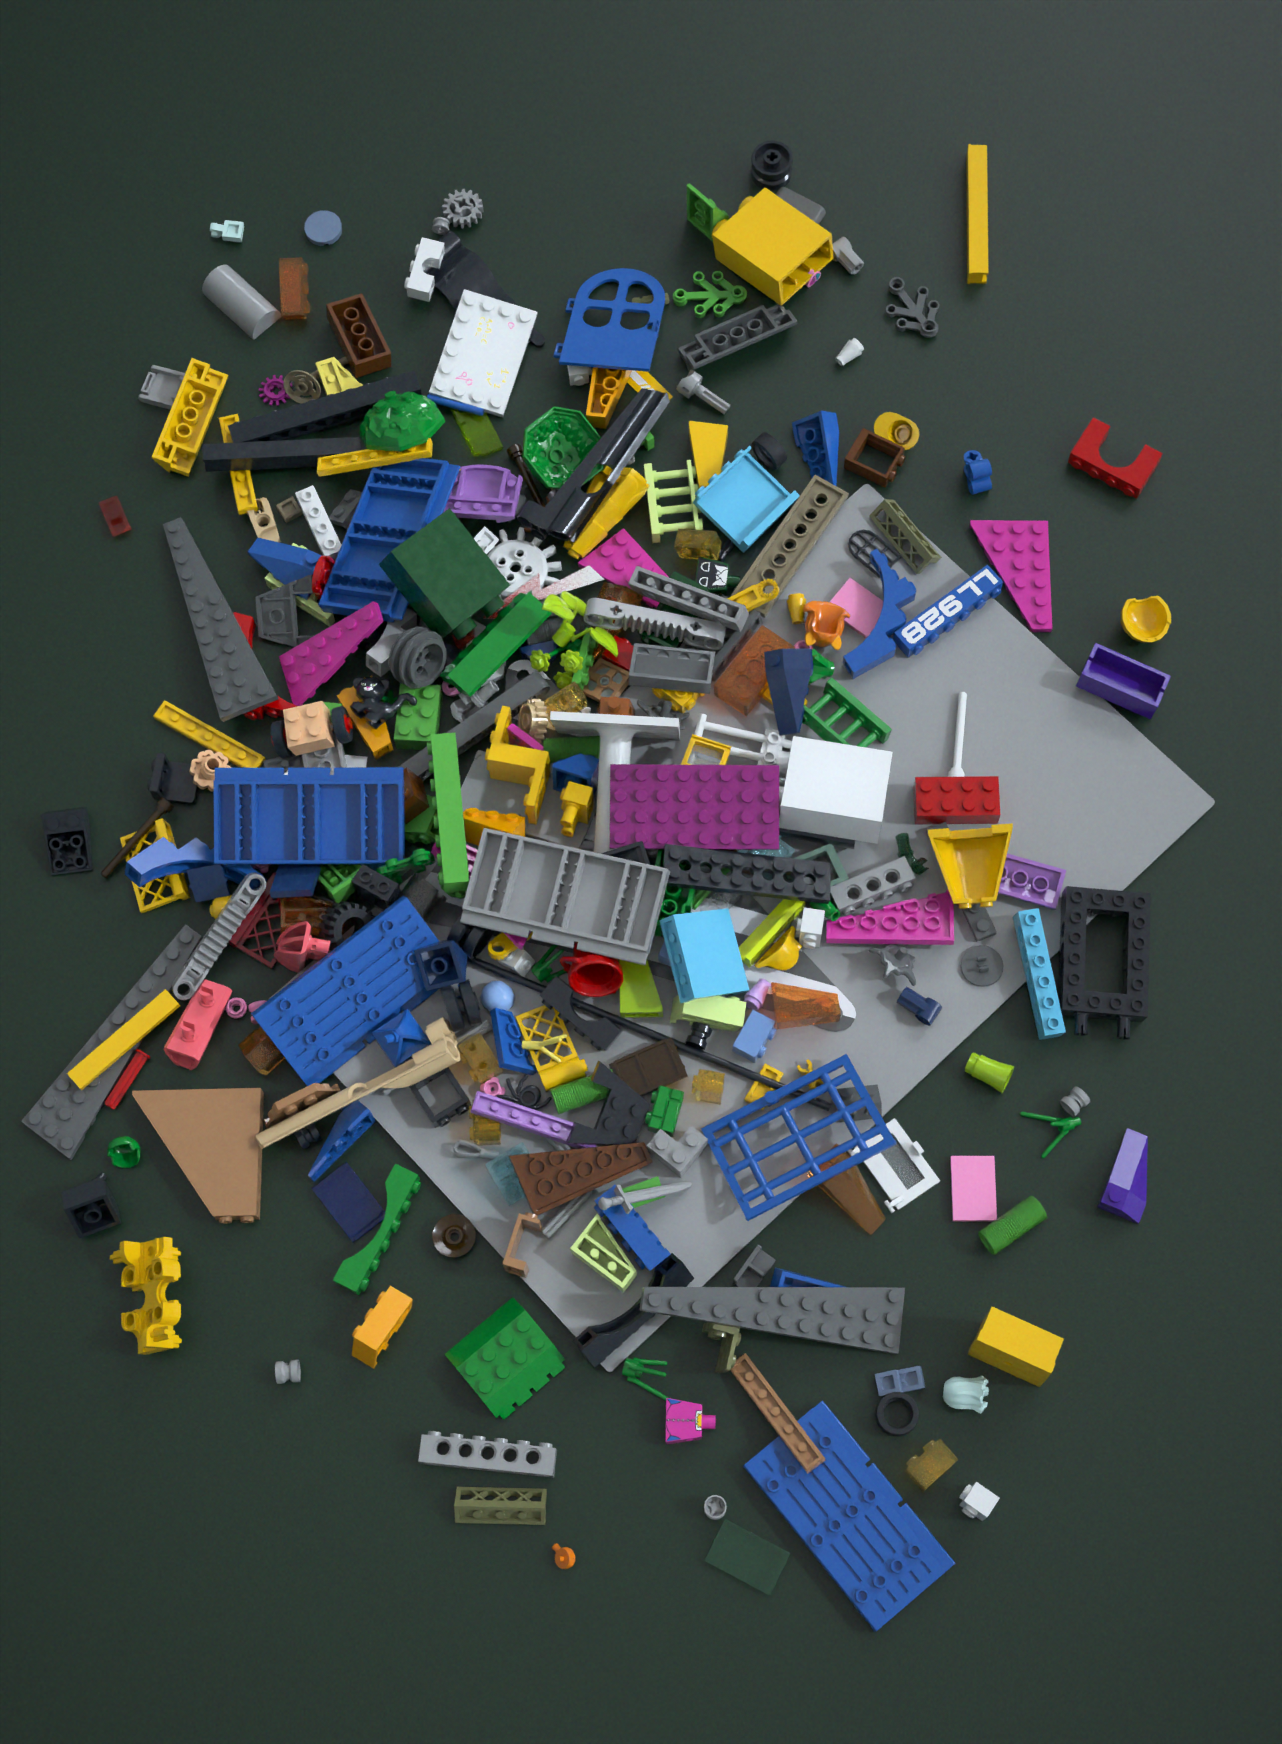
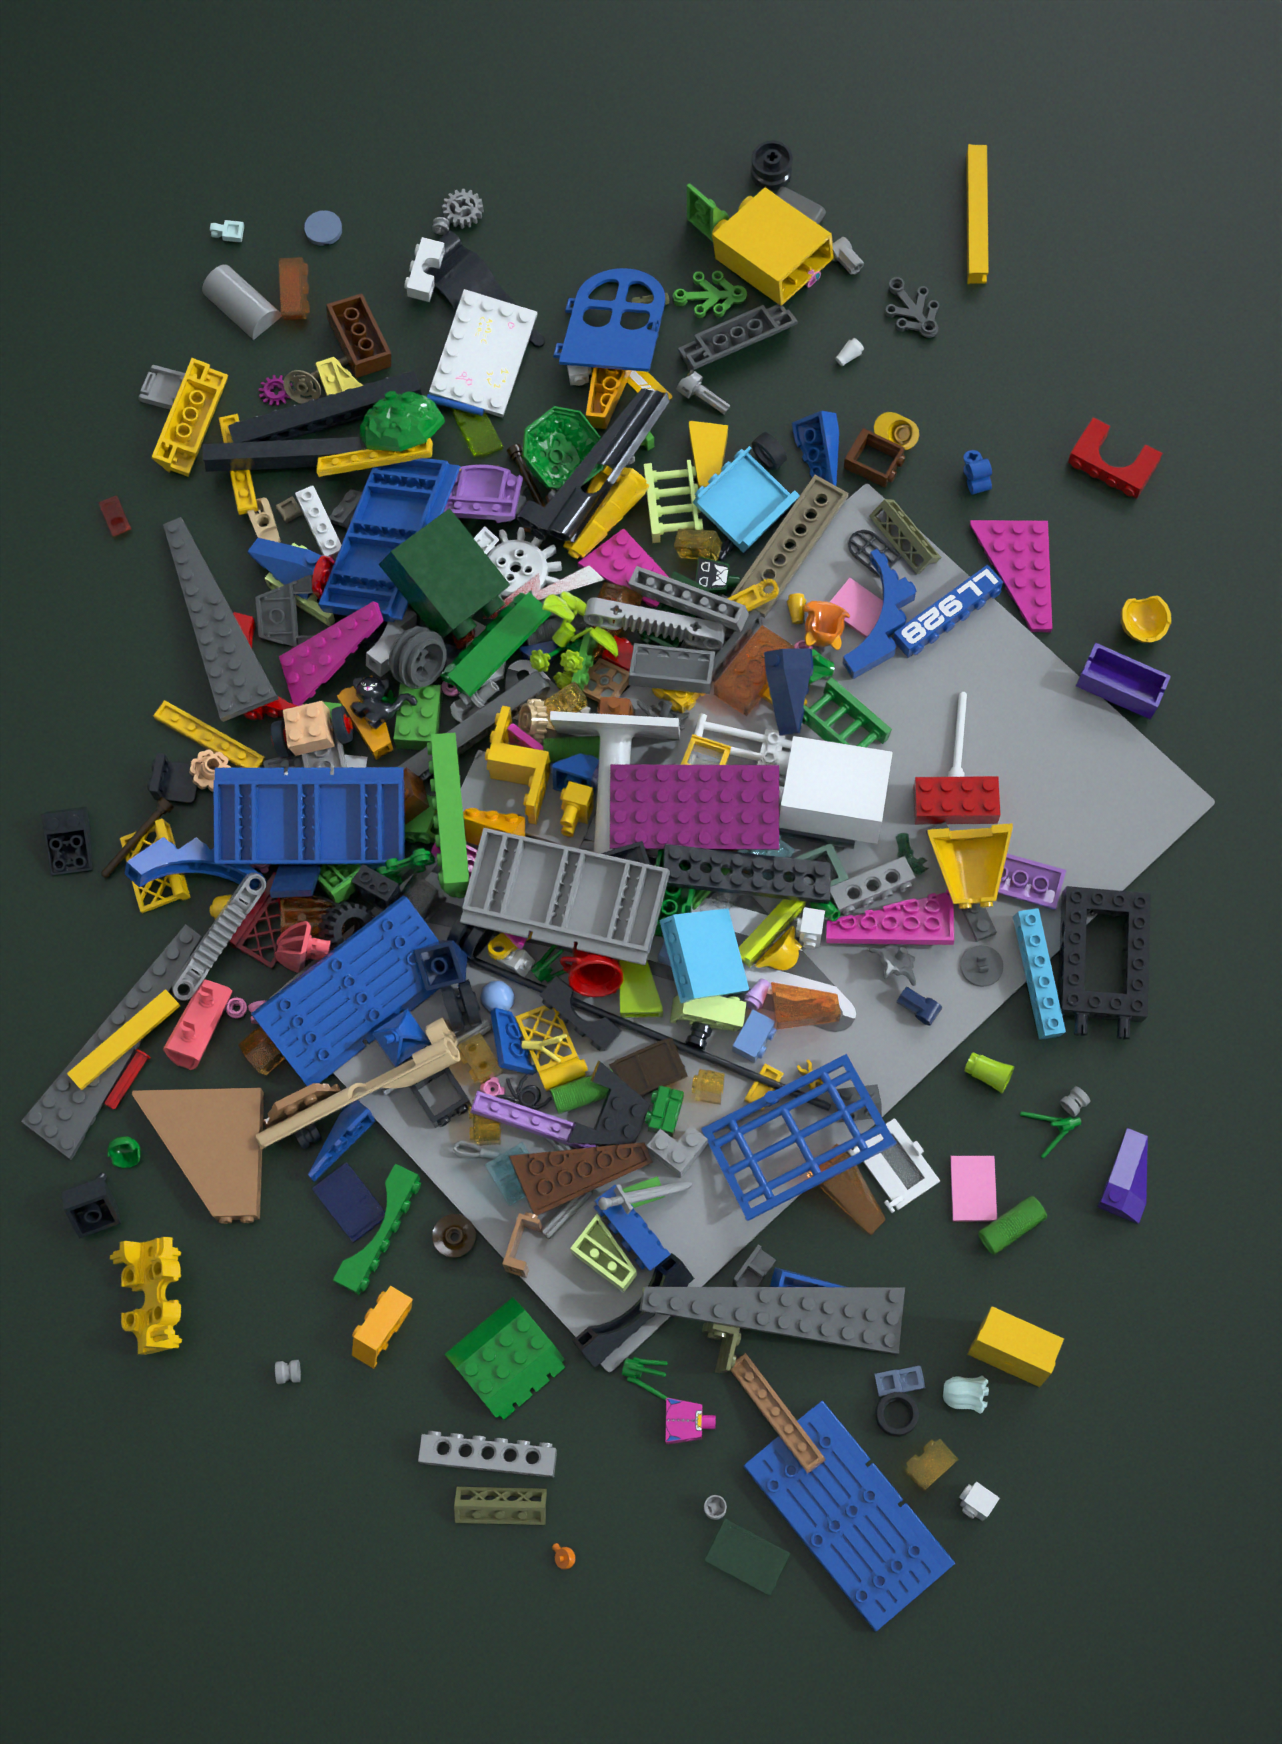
(208, 882): dark blue piece -> none

